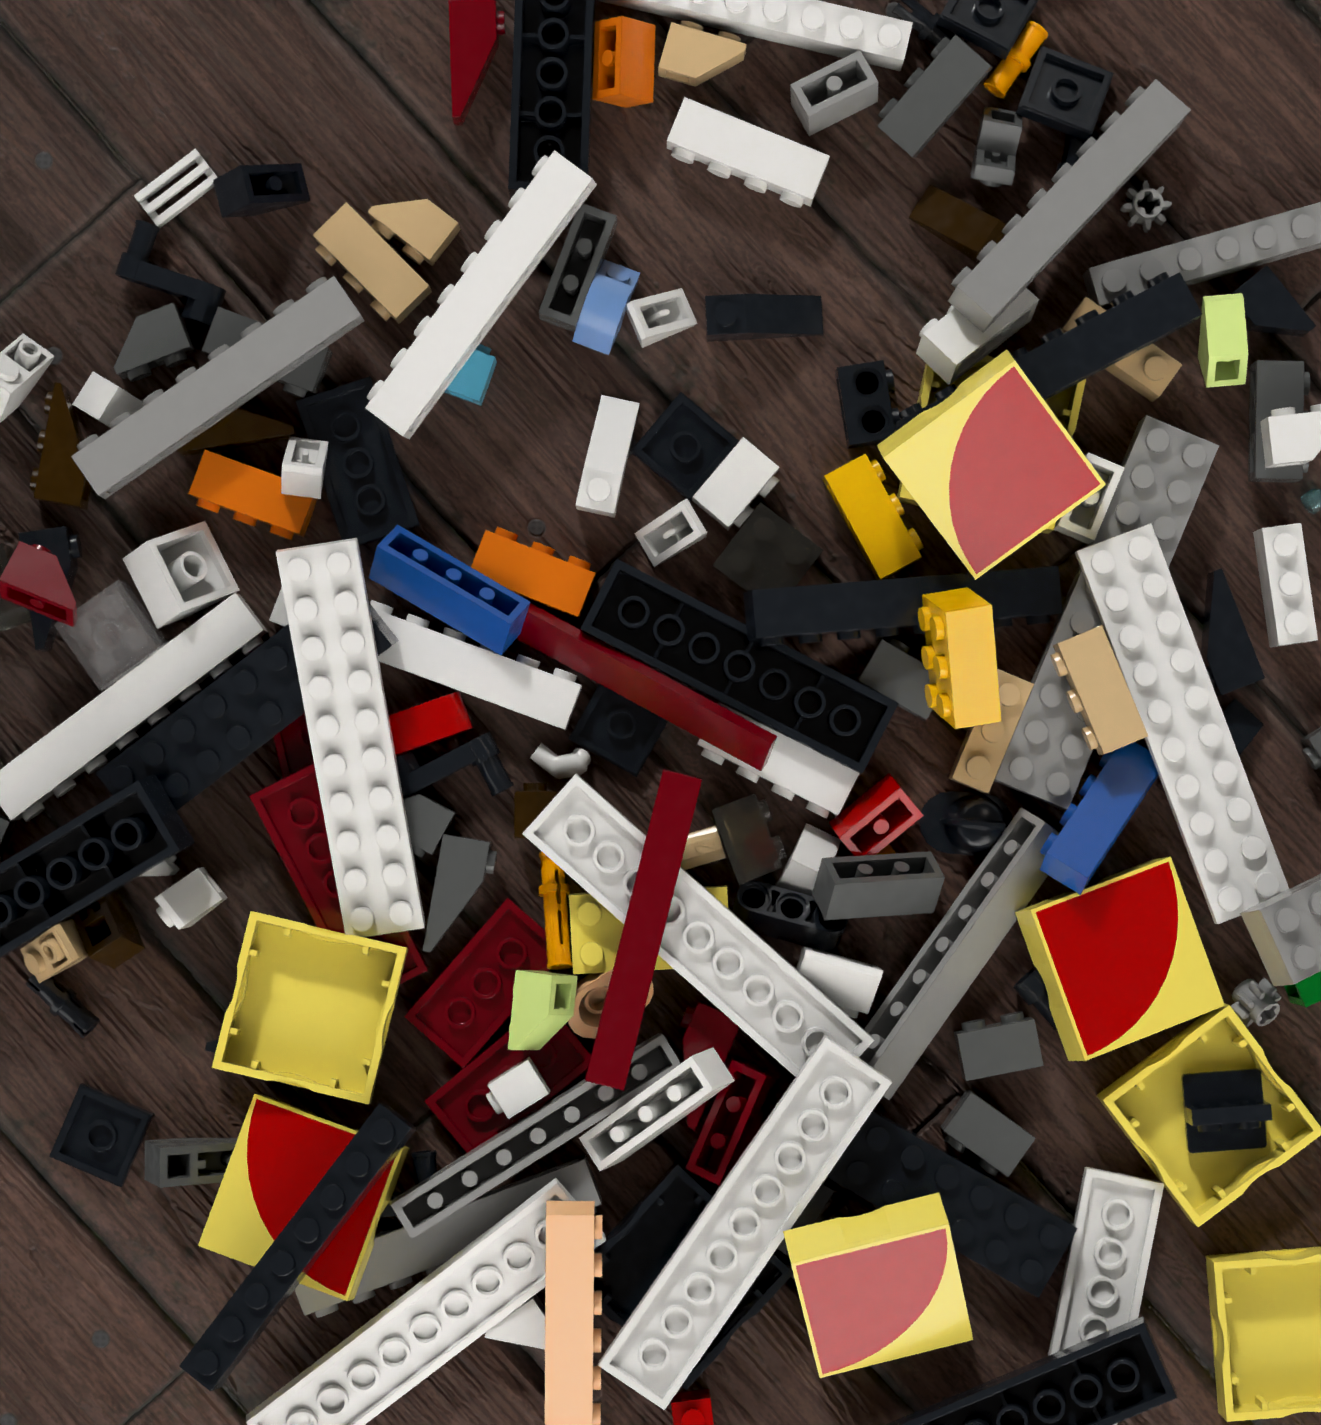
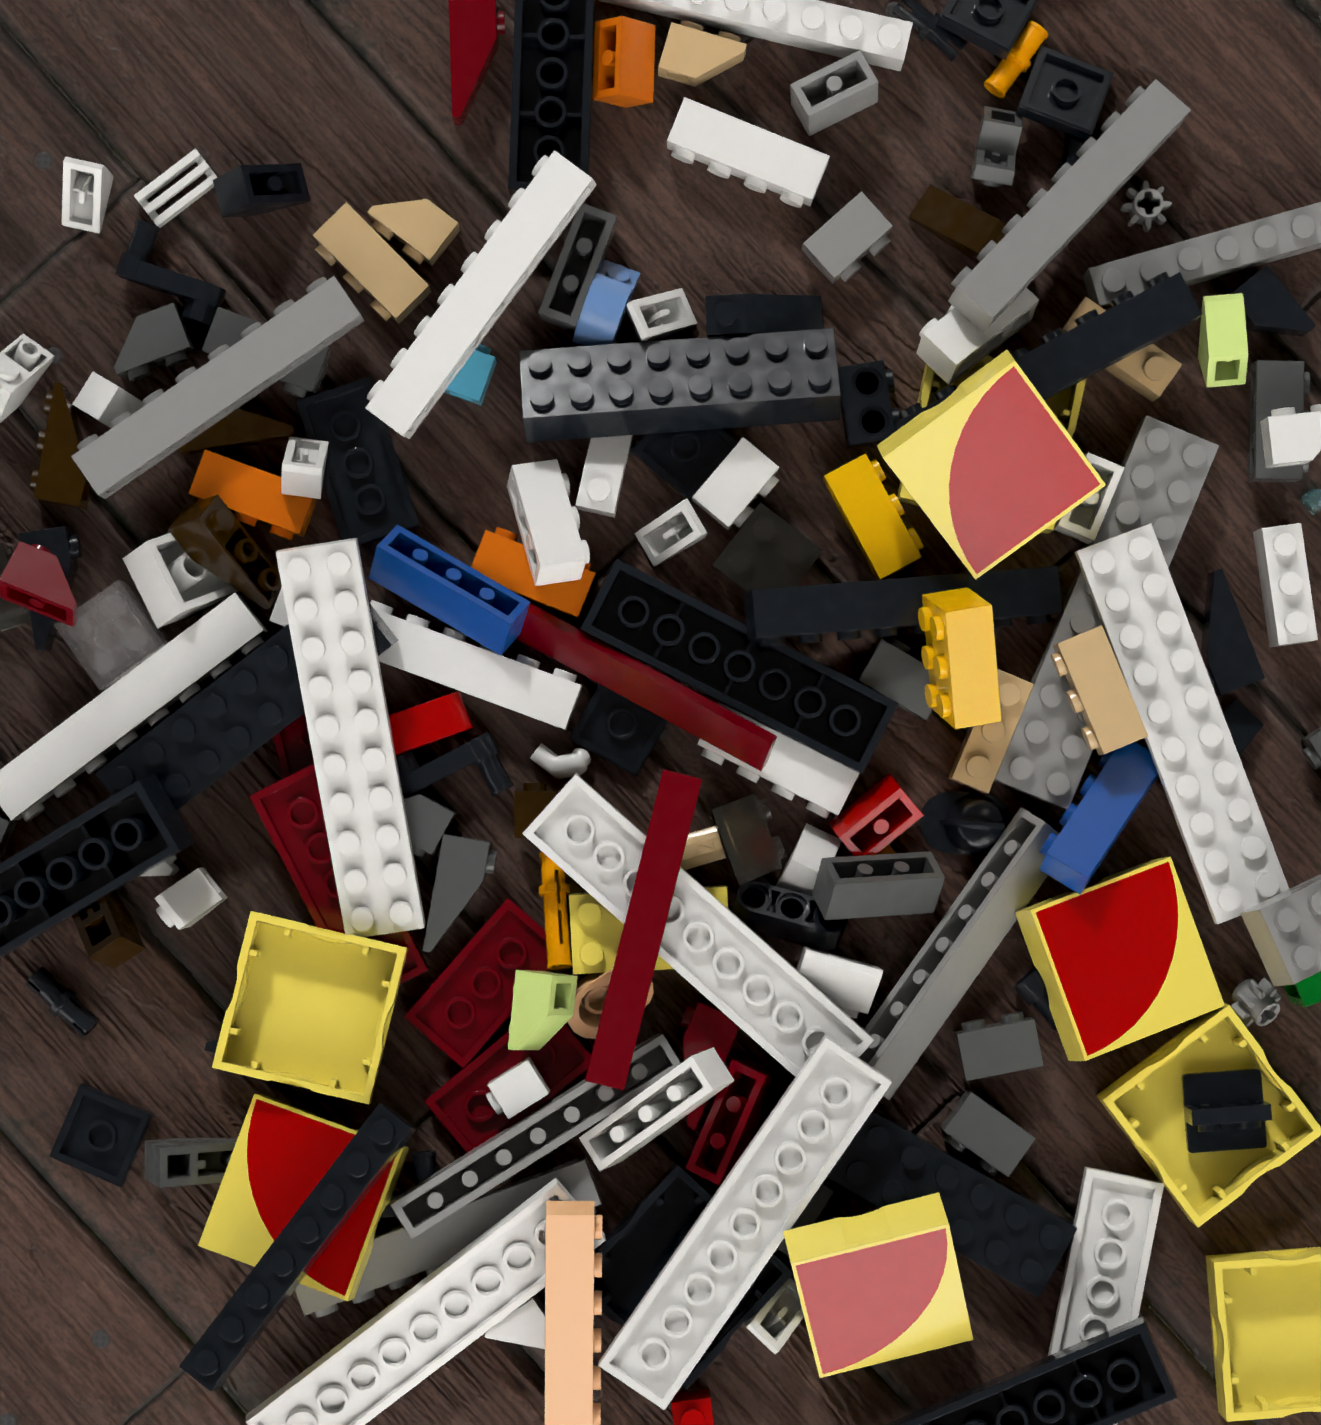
(54, 951): tan slope -> none
(85, 194): none -> white slope
(224, 548): none -> dark brown slope
(547, 522): none -> white brick
(680, 385): none -> black brick
(777, 1317): none -> white slope
(847, 239): none -> light grey brick
(933, 95): dark grey brick -> none

